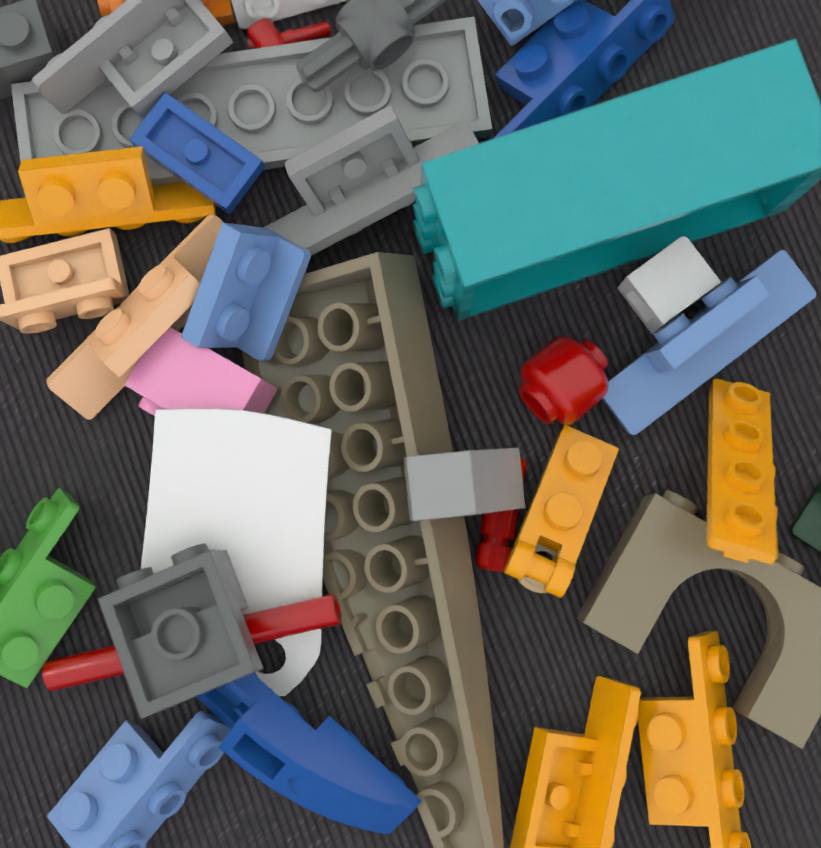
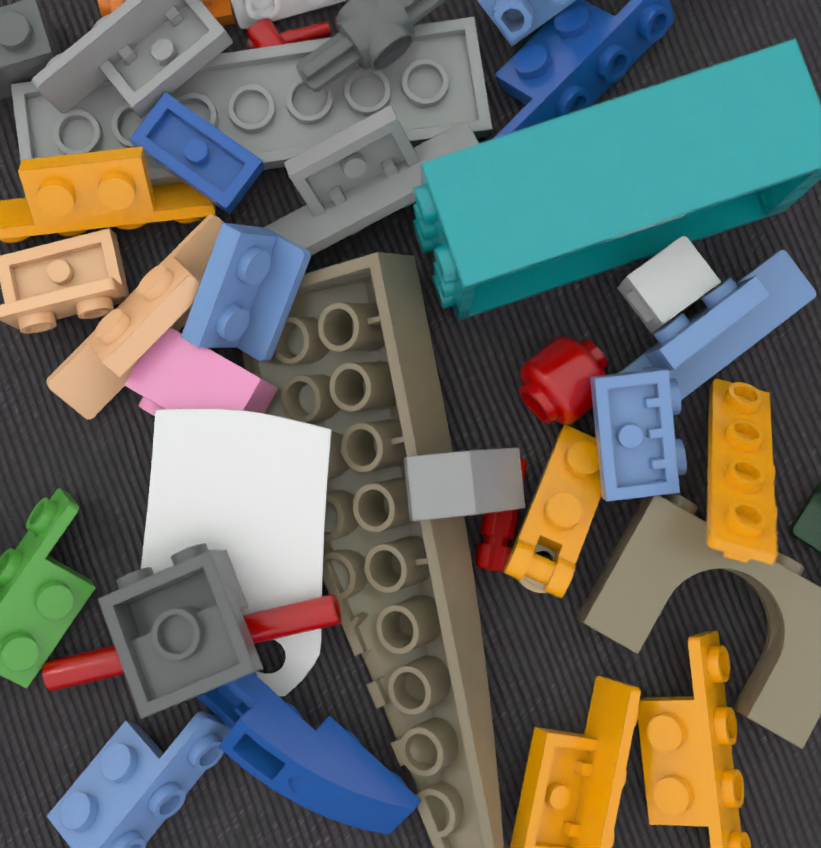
(637, 433): none -> medium blue bracket

